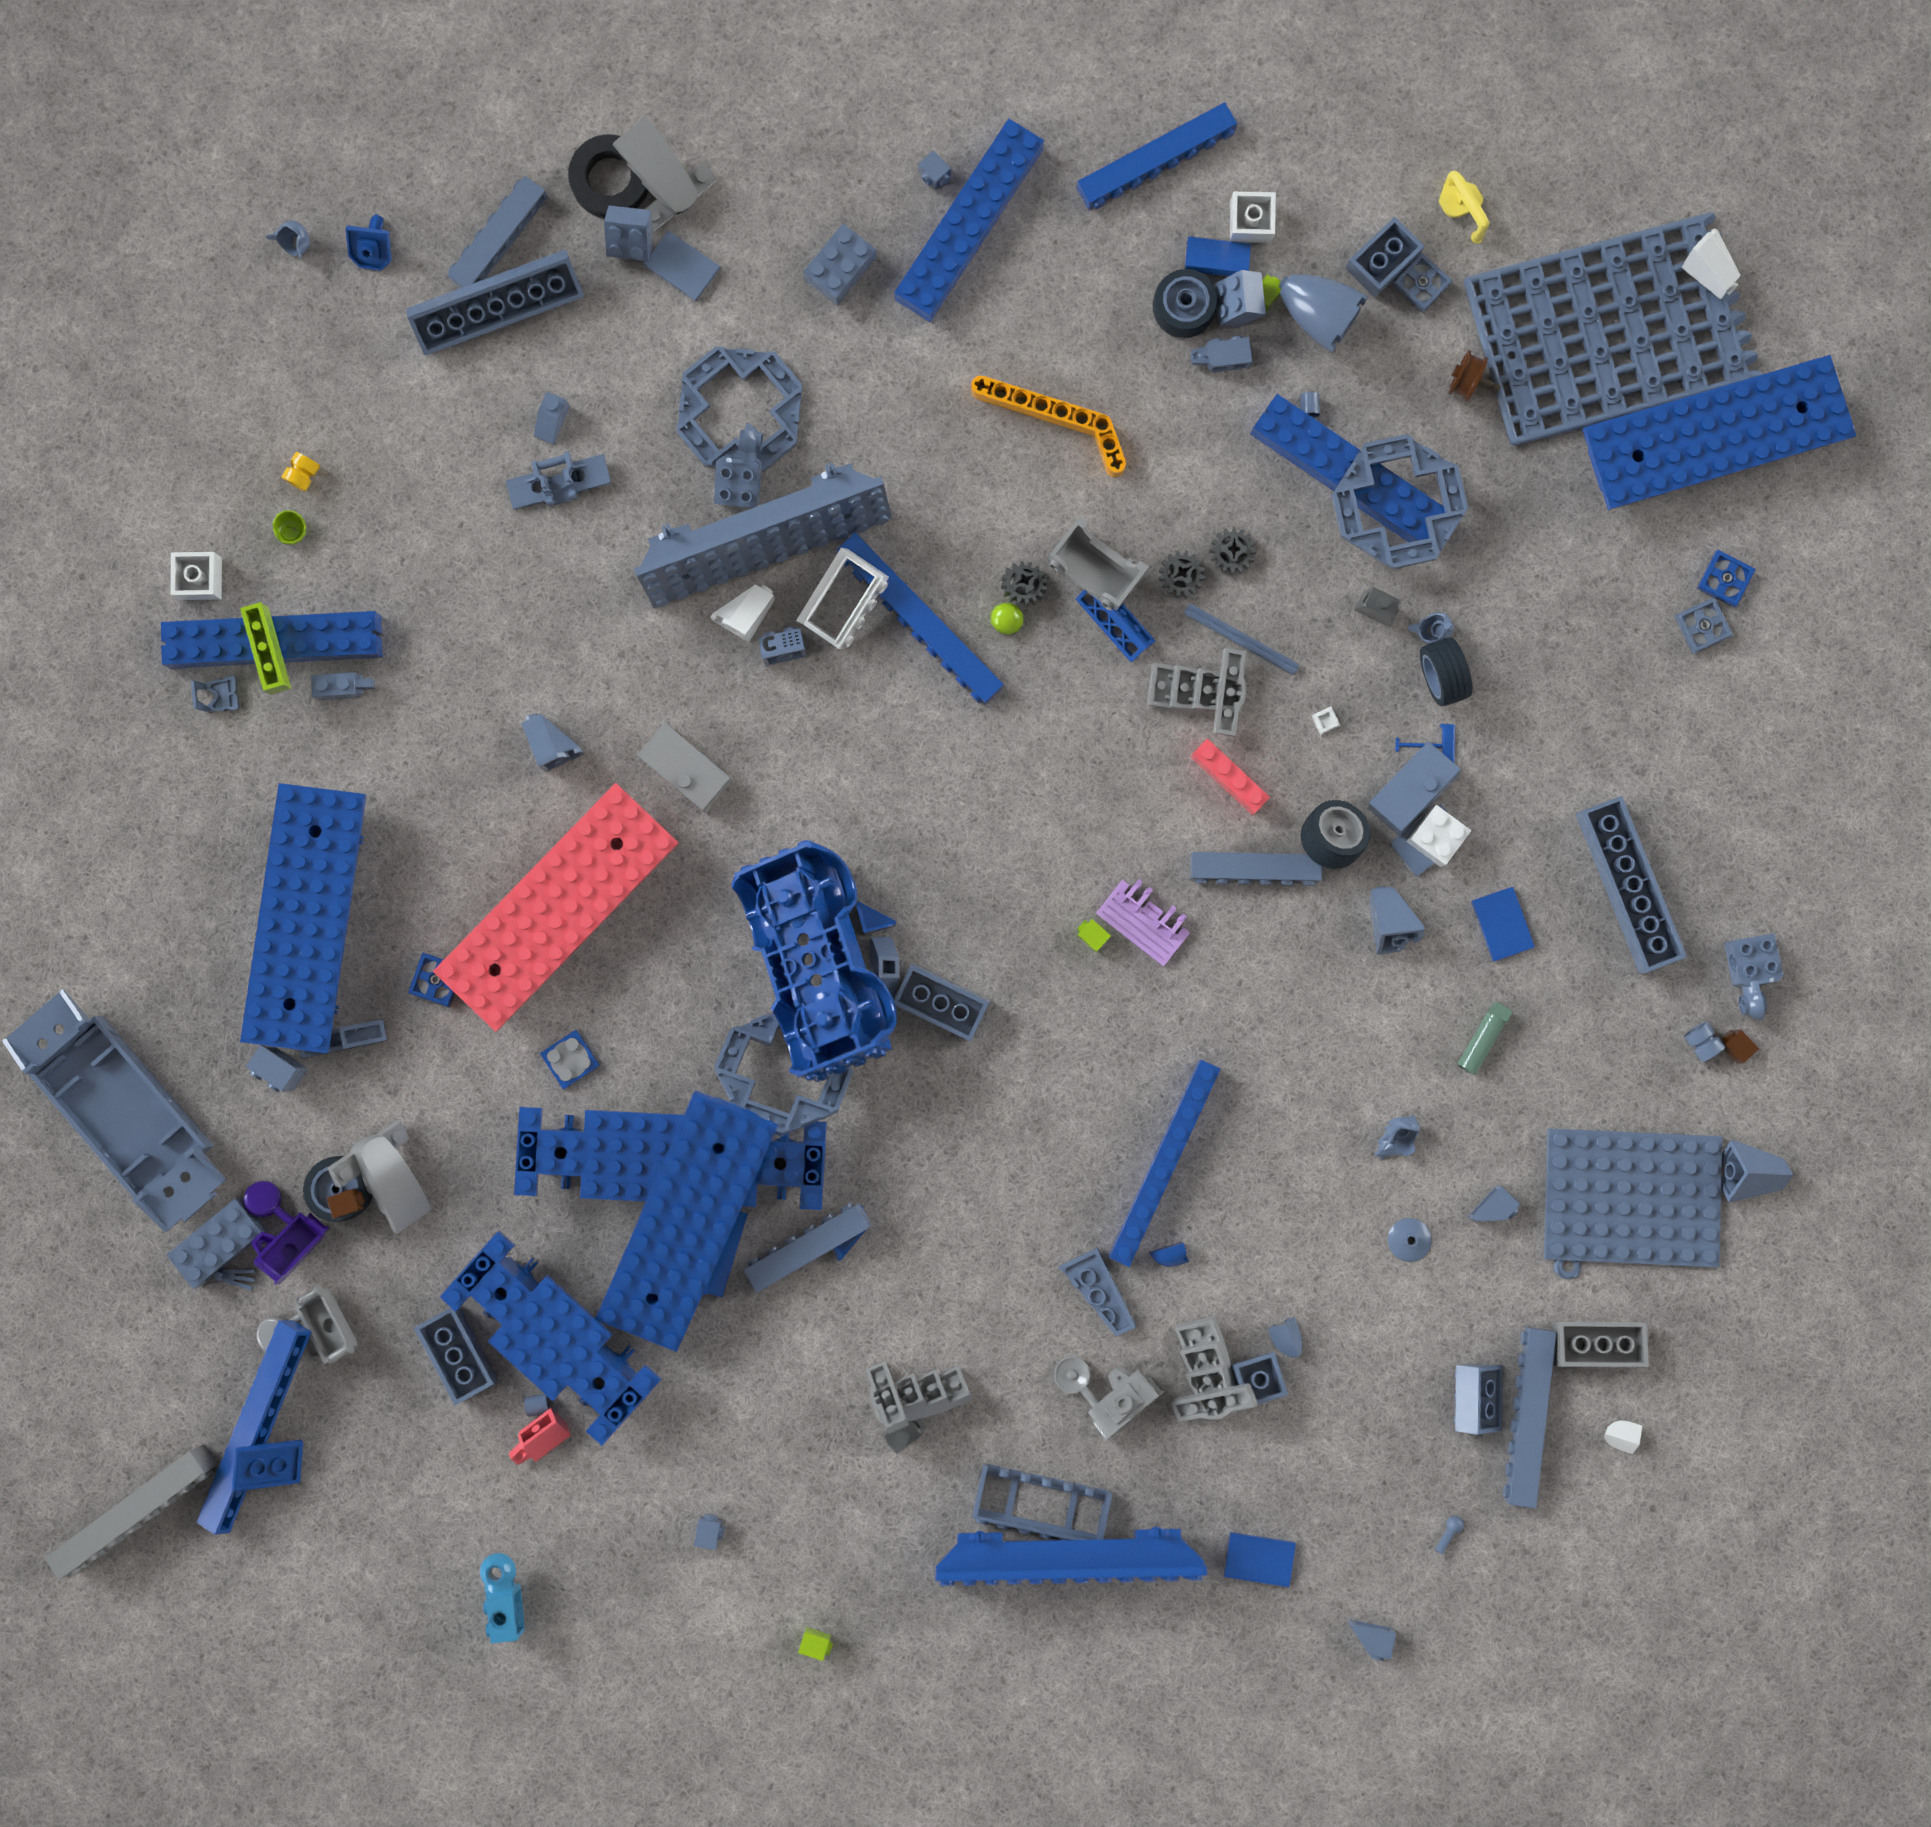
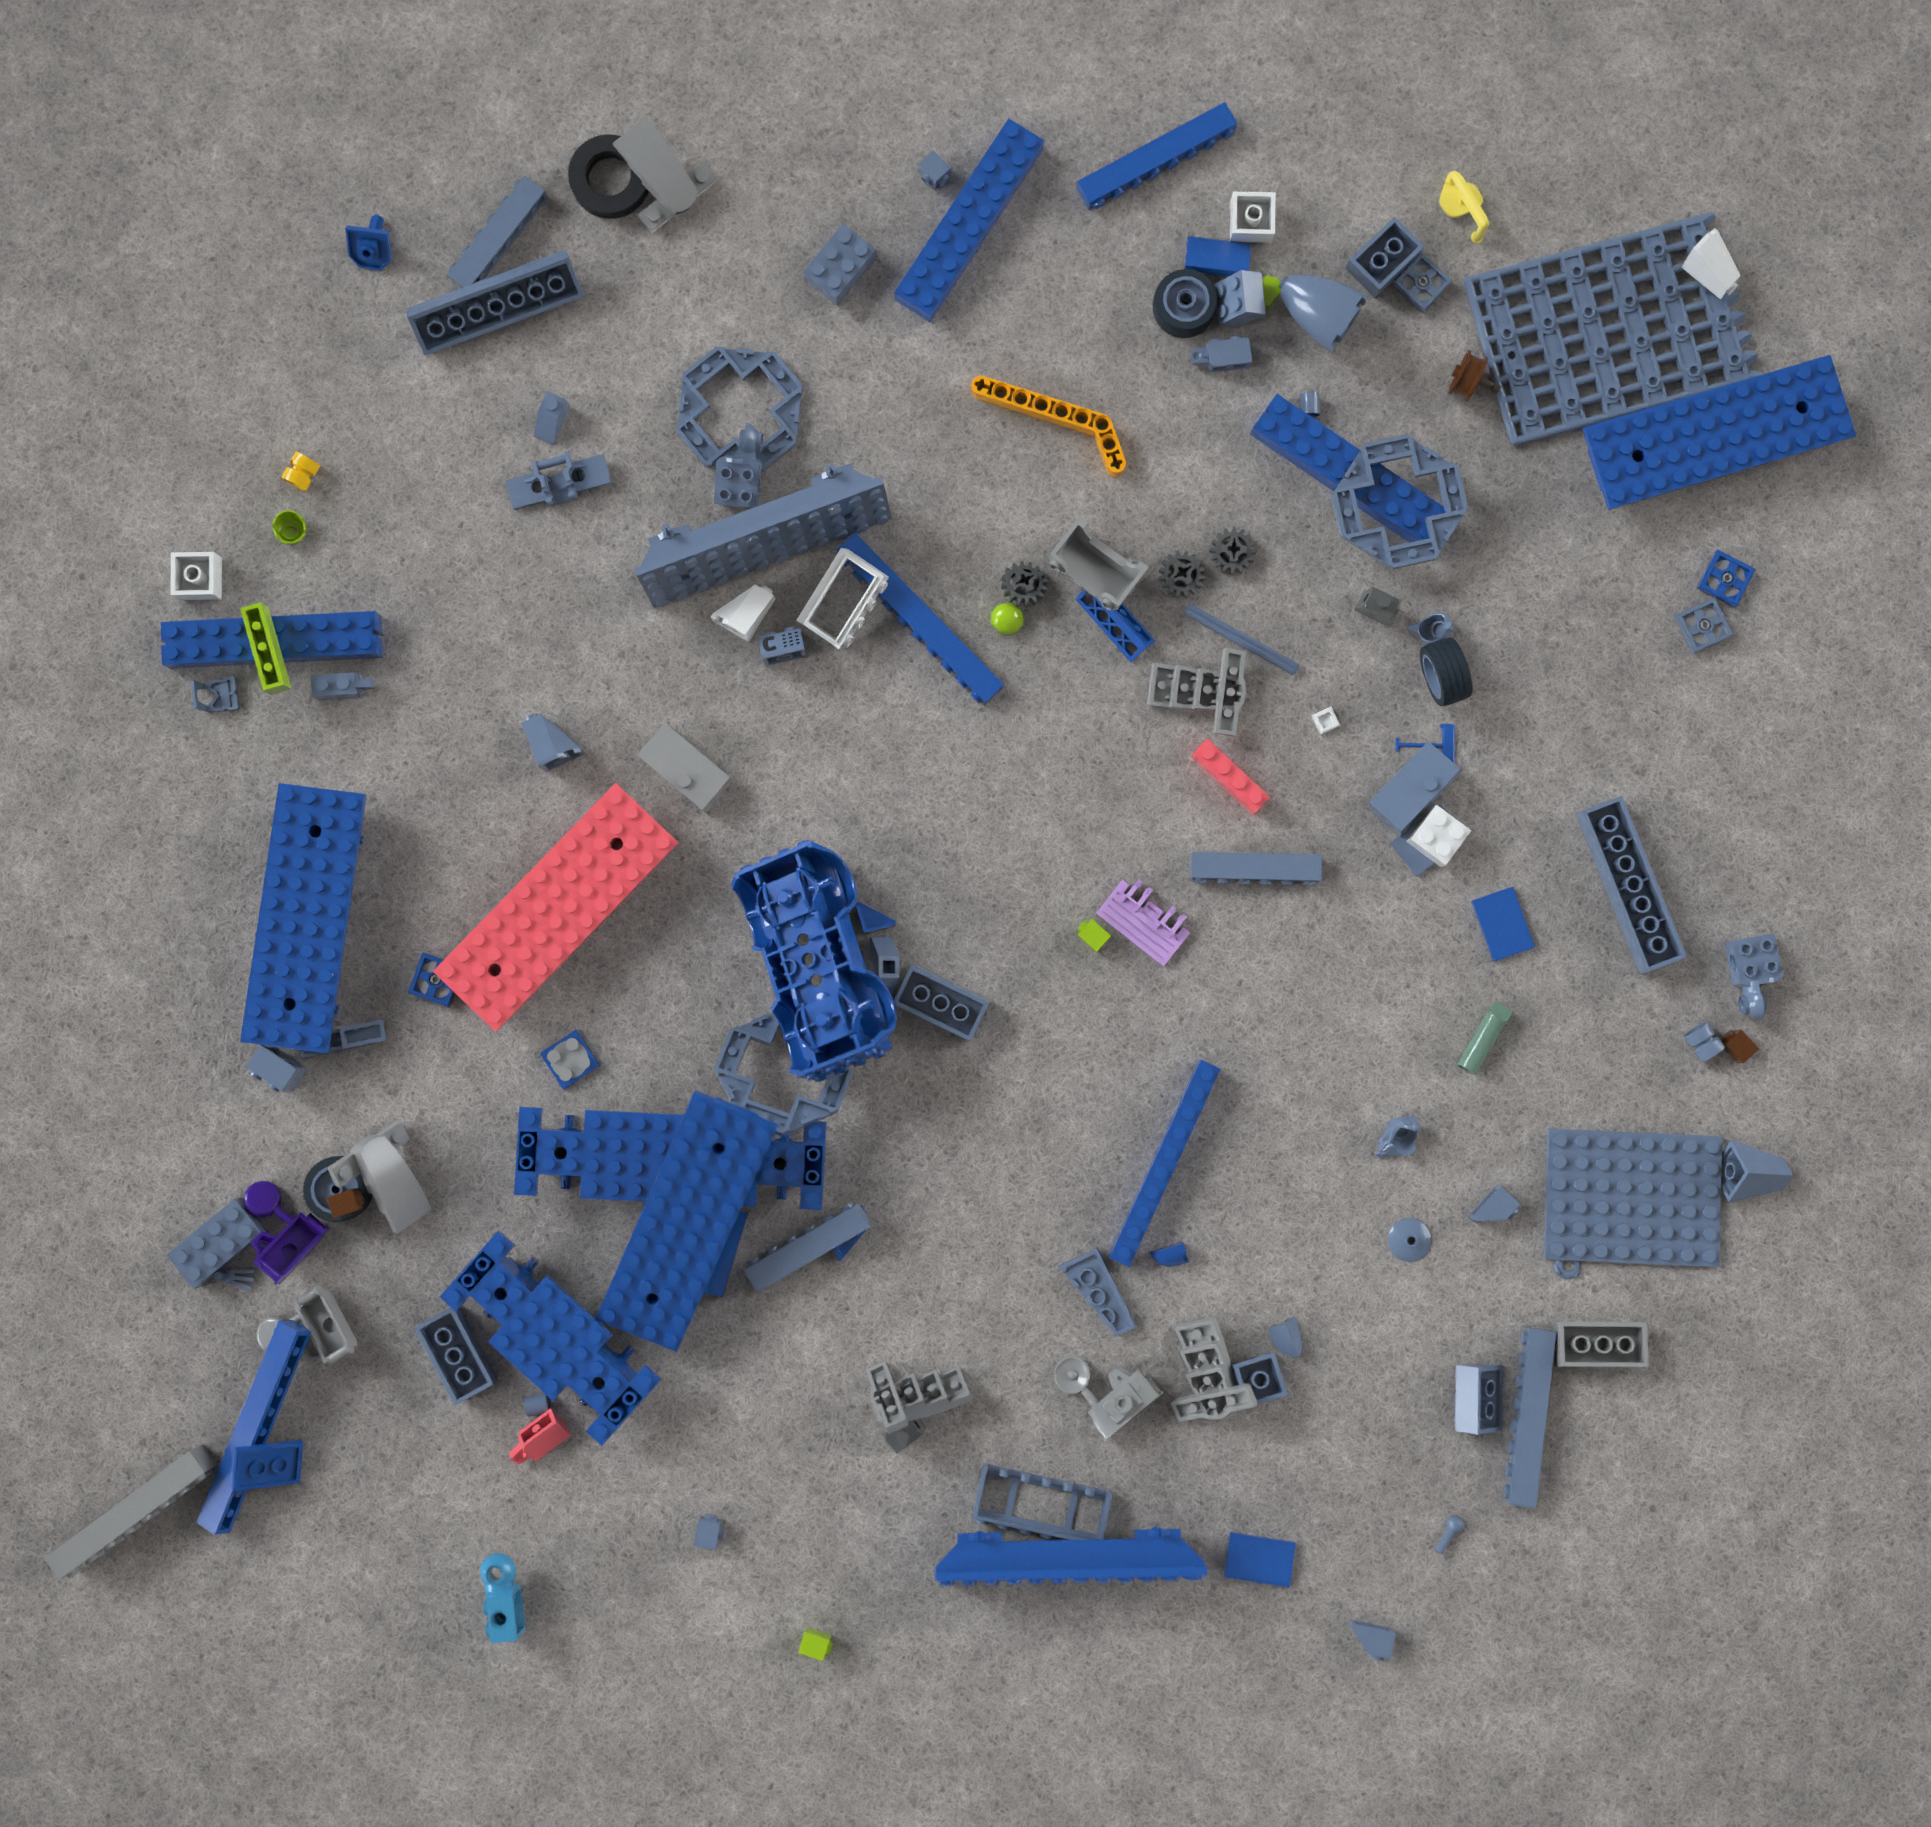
(118, 1109): sand blue piece -> none
(285, 235): sand blue hair -> none
(628, 233): sand blue brick -> none
(682, 266): sand blue tile -> none
(1335, 834): black wheel -> none
(1393, 921): sand blue slope -> none
(1624, 1436): white brick -> none

